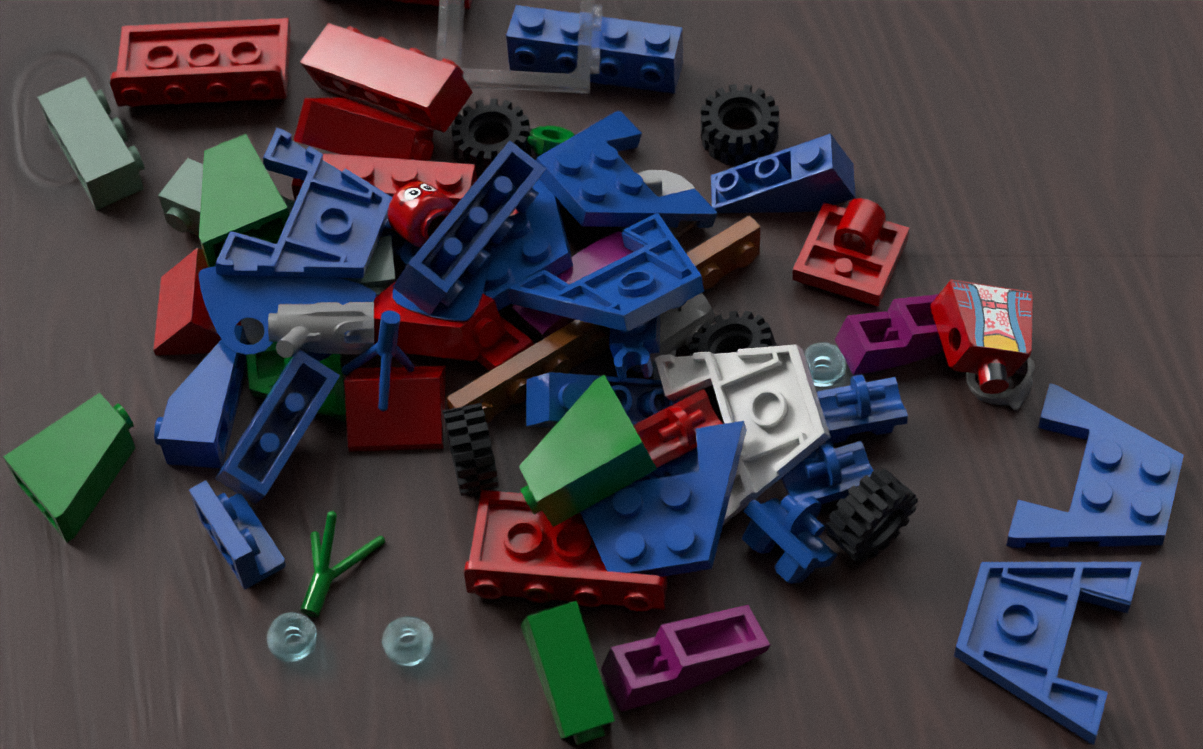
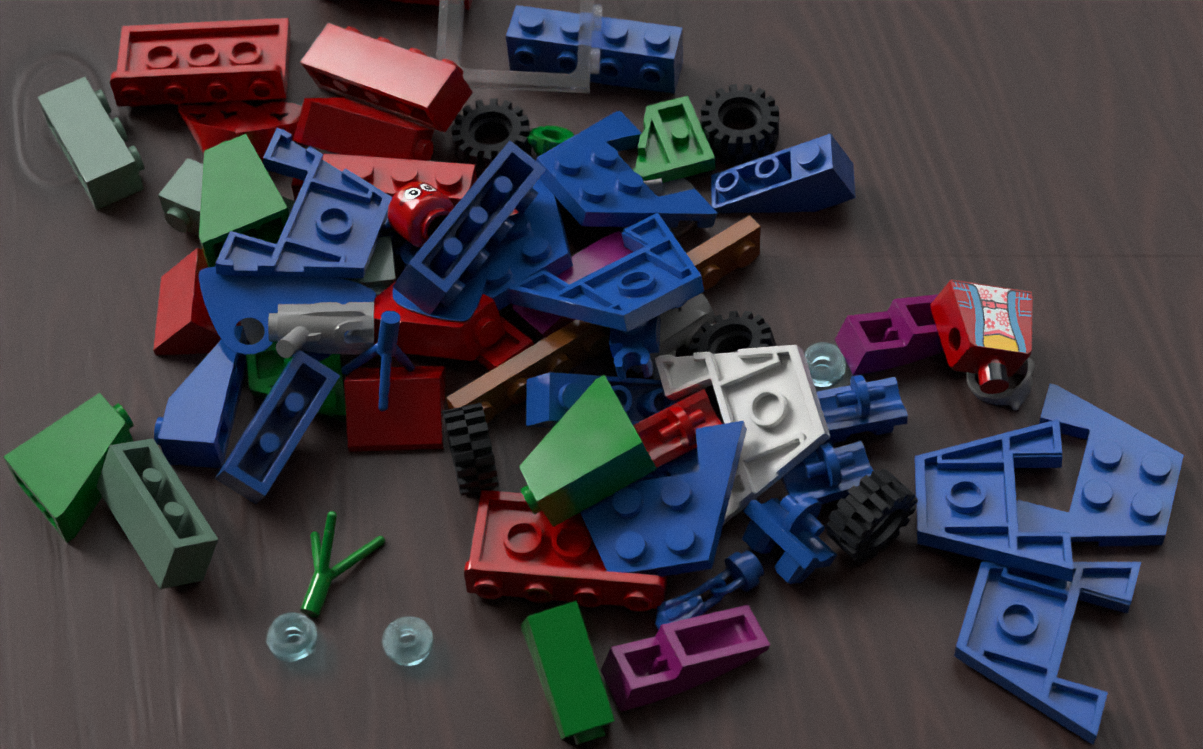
(156, 513): none -> sand green brick
(237, 535): blue bracket -> none
(252, 121): none -> red piece
(672, 143): none -> green wing
(741, 567): none -> blue piece
(851, 251): red plate -> none
(972, 505): none -> blue wing

